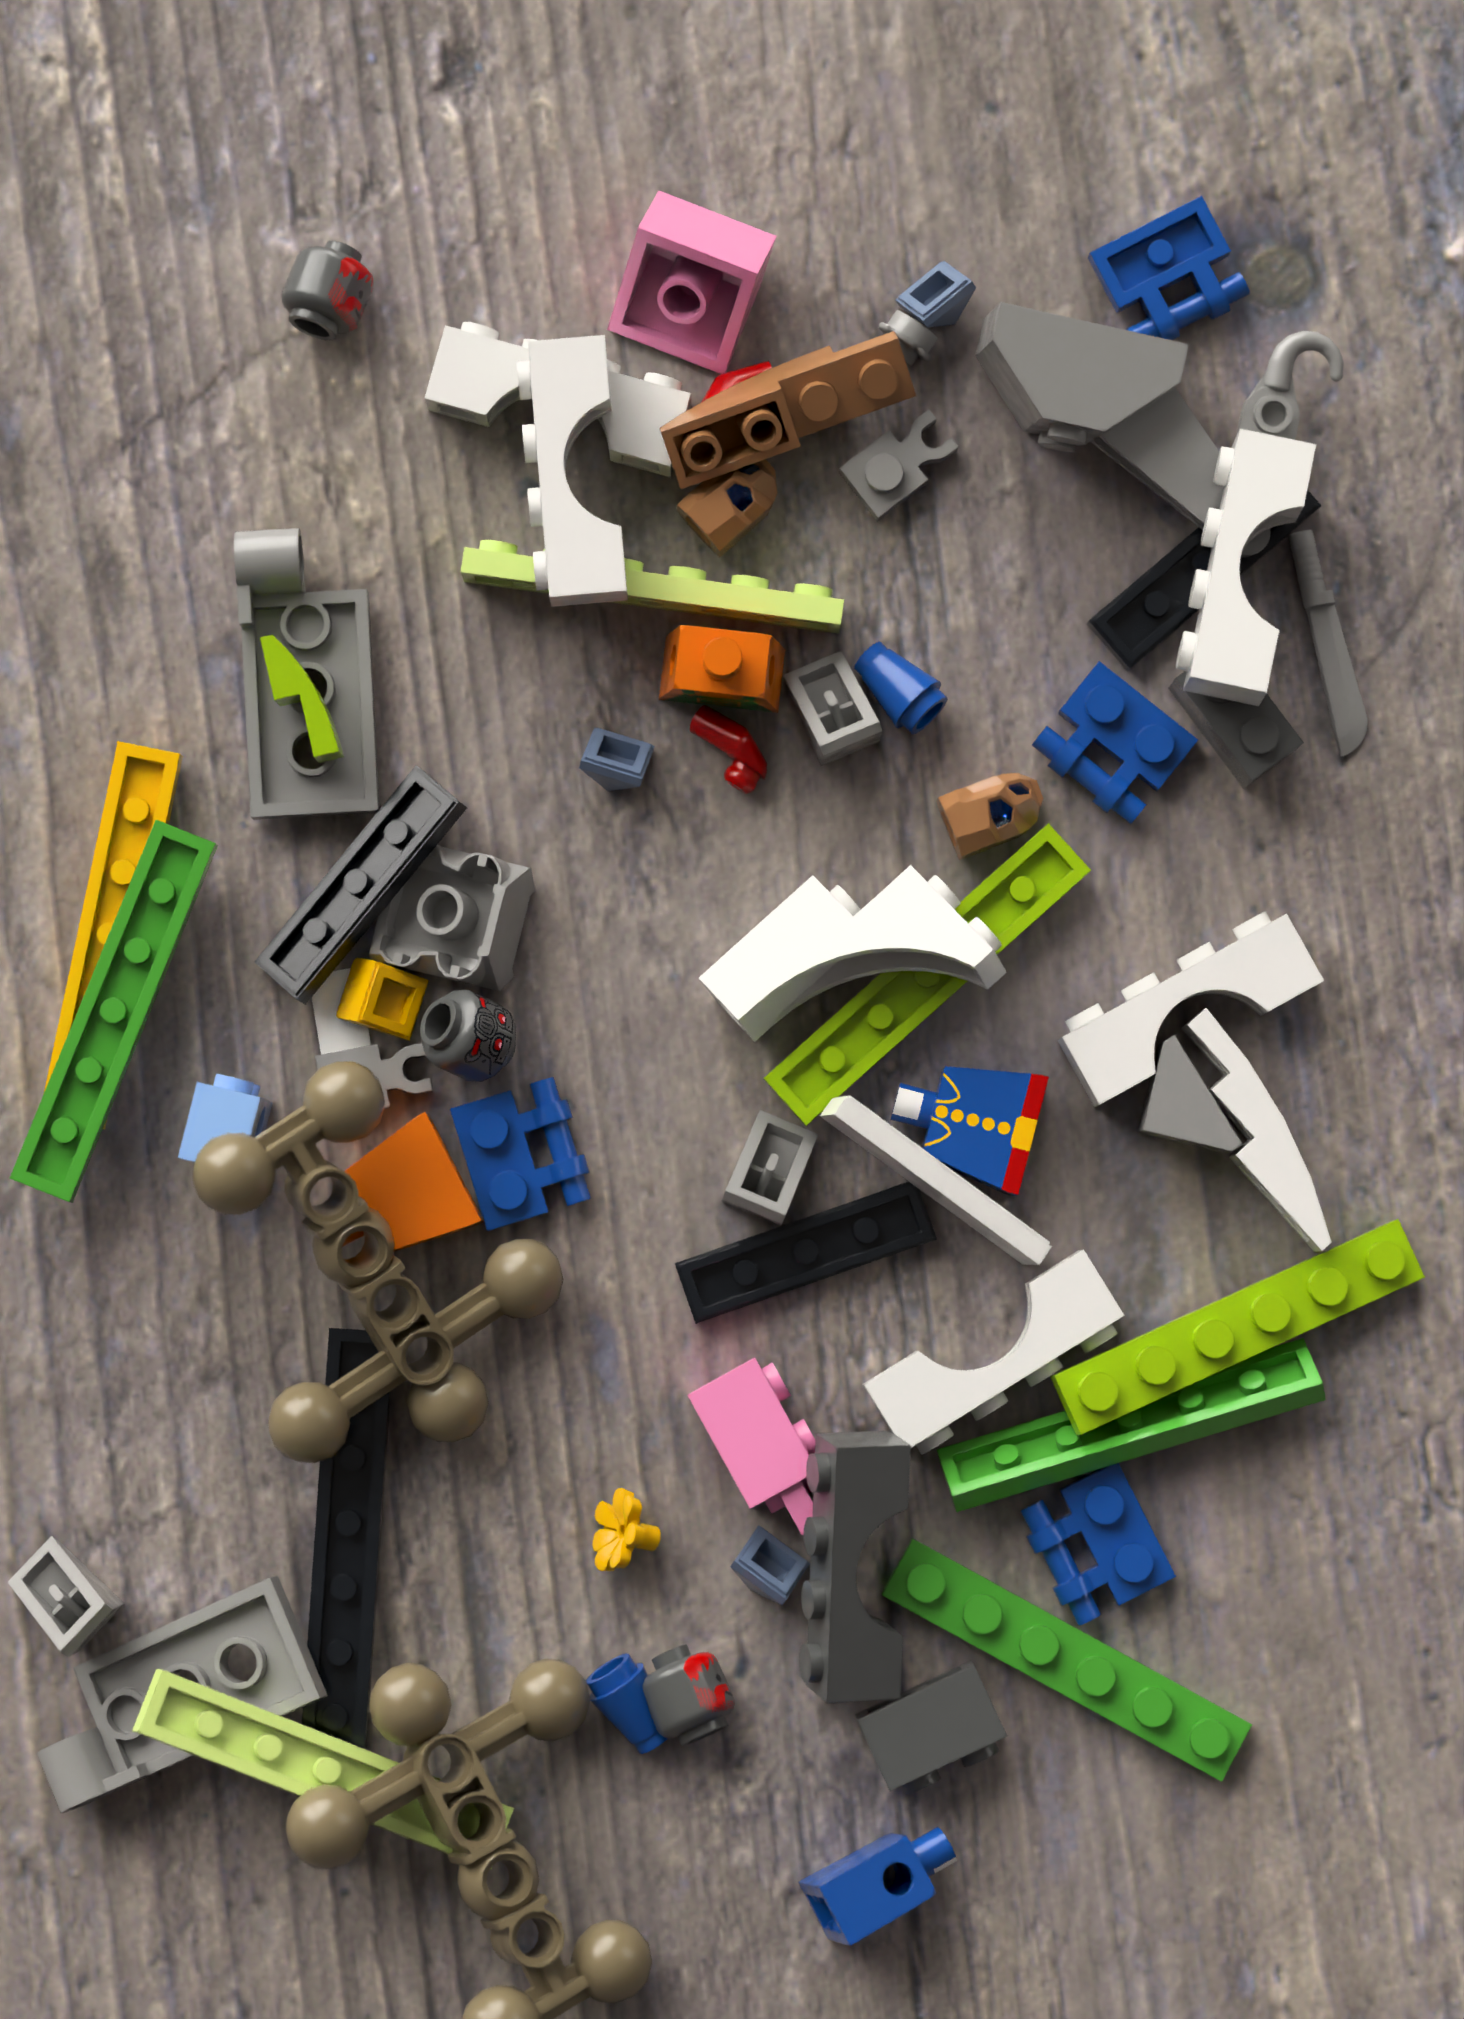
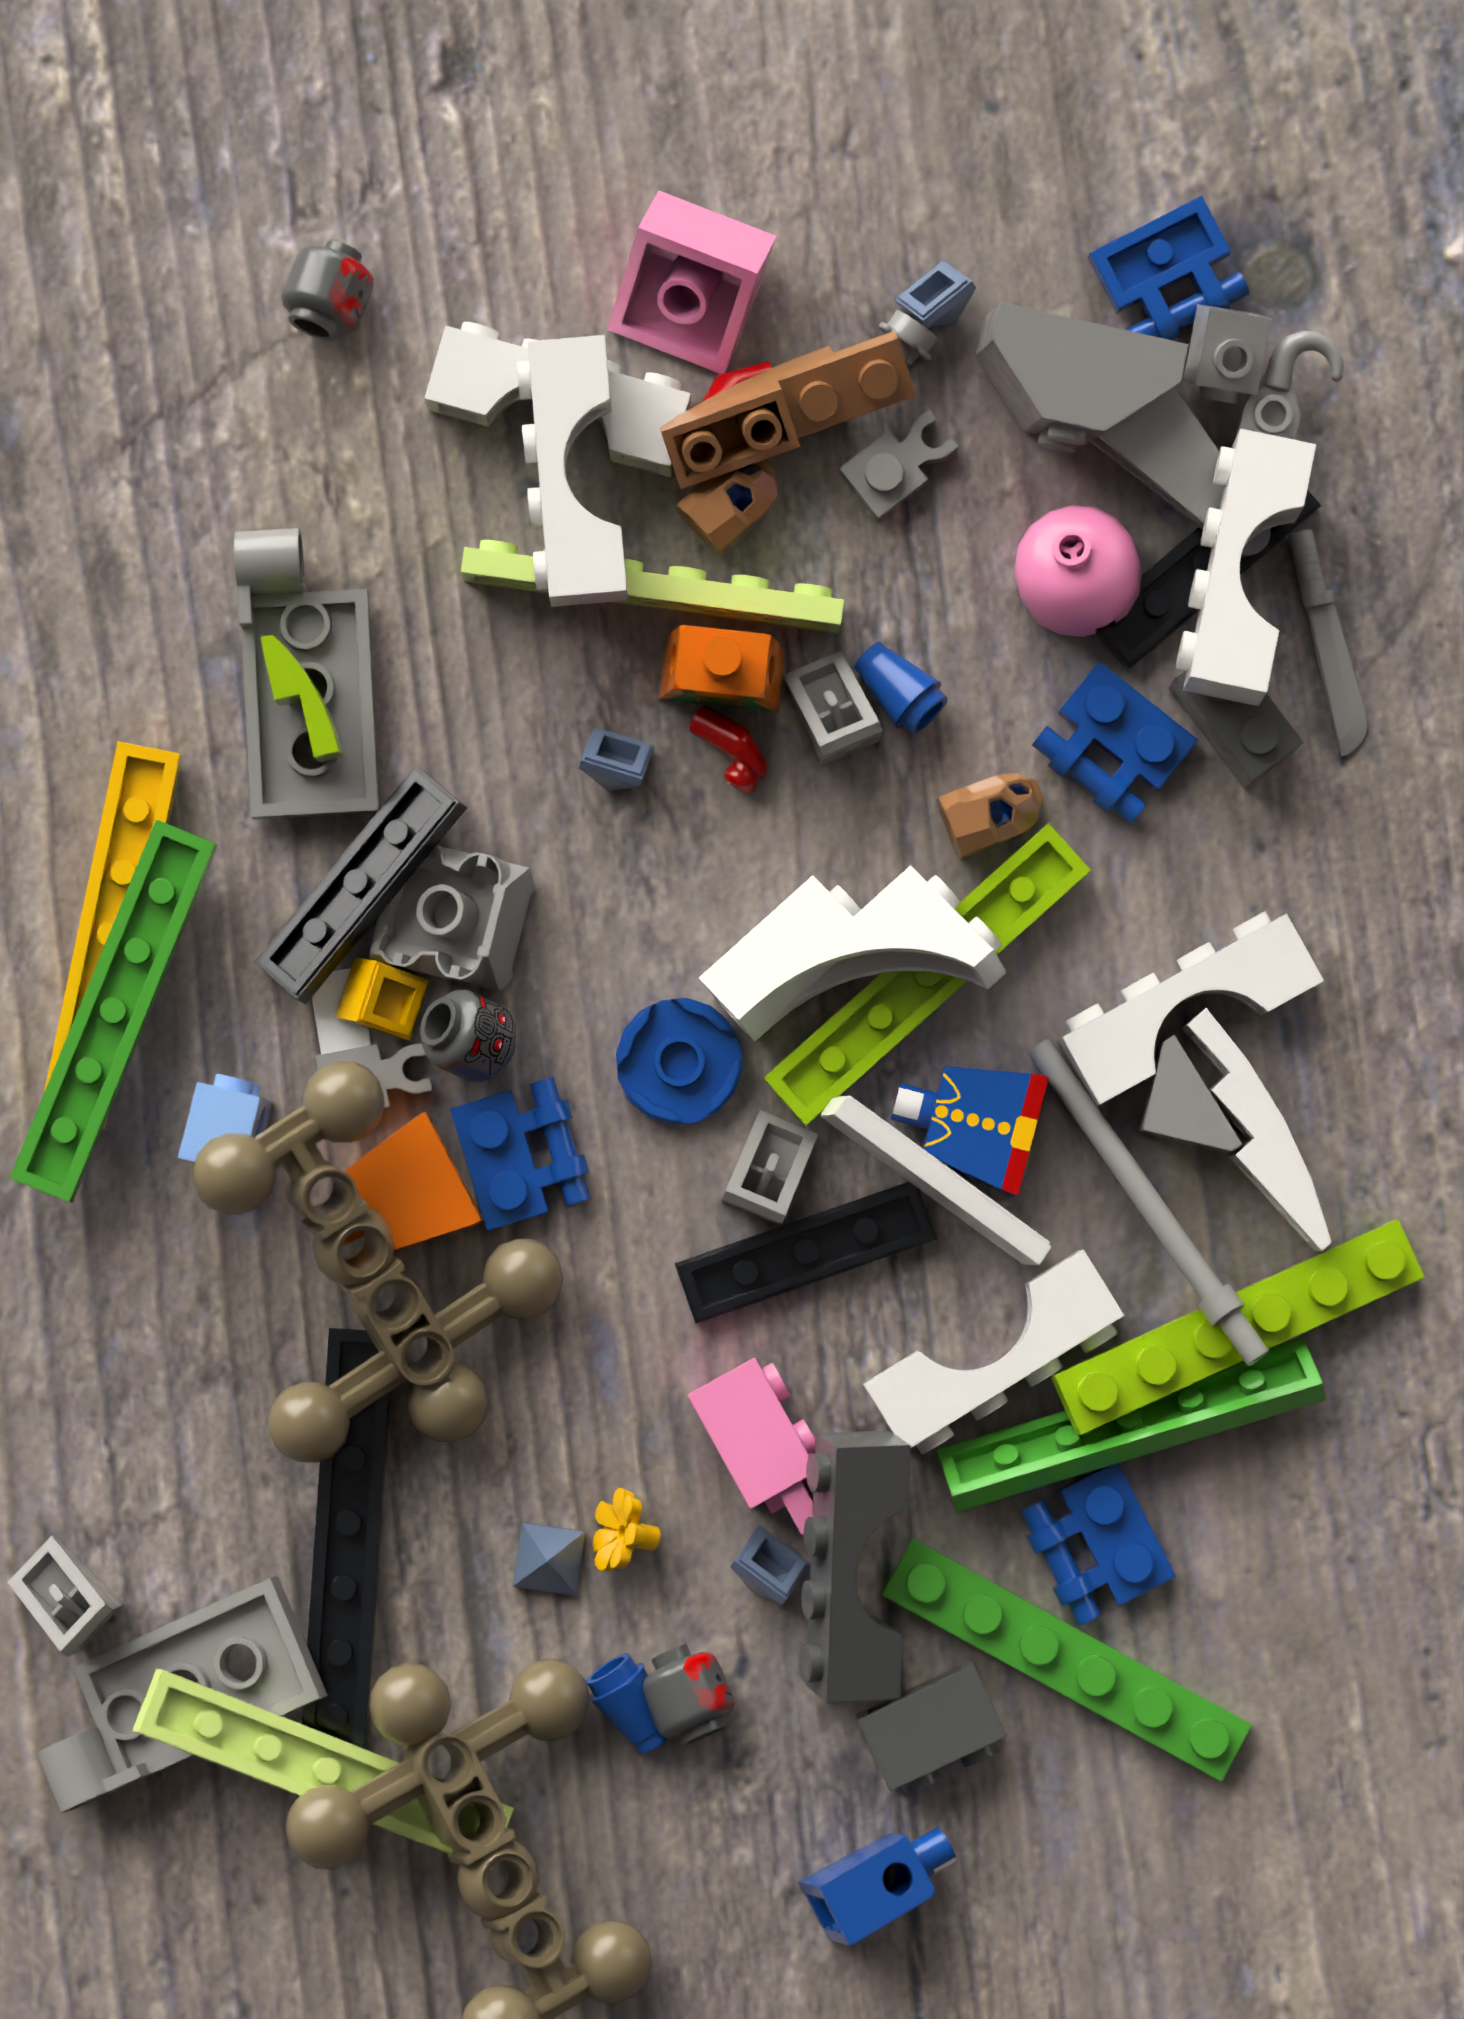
(549, 1558): none -> sand blue slope
(679, 1061): none -> blue tile
(1077, 570): none -> bright pink cylinder
(1219, 1302): none -> light grey bar
(1226, 352): none -> light grey brick

